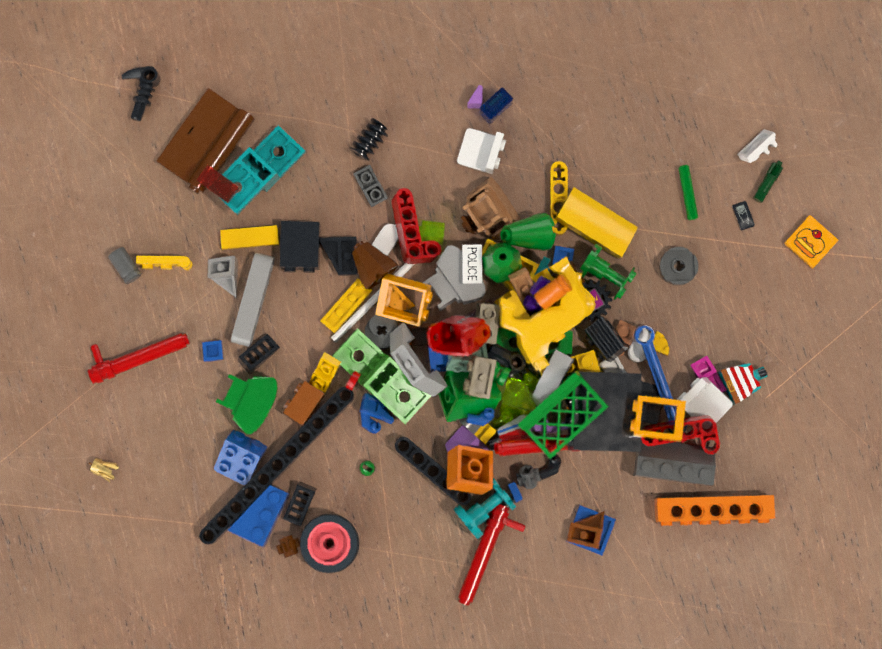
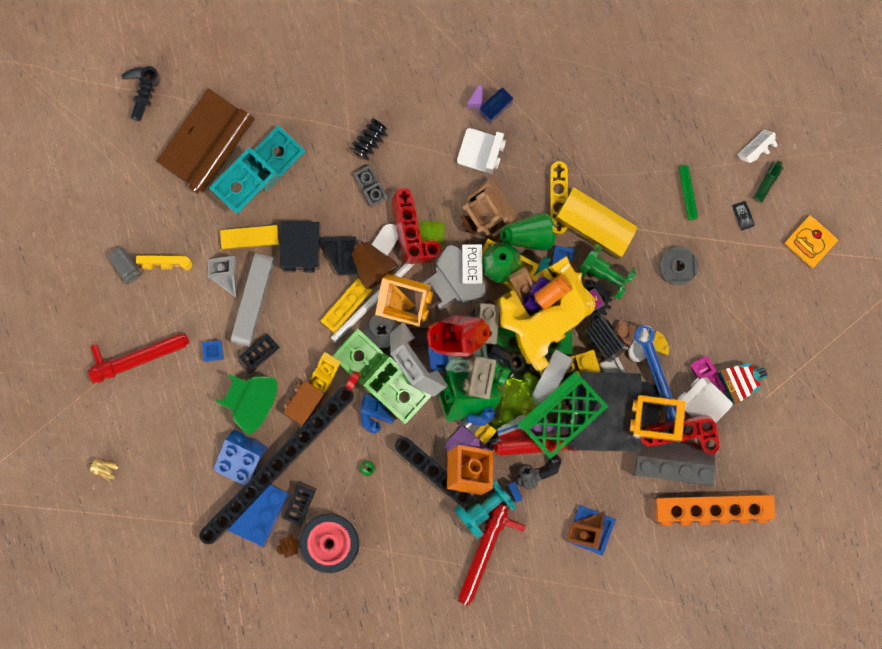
(218, 184): clear red plate -> none

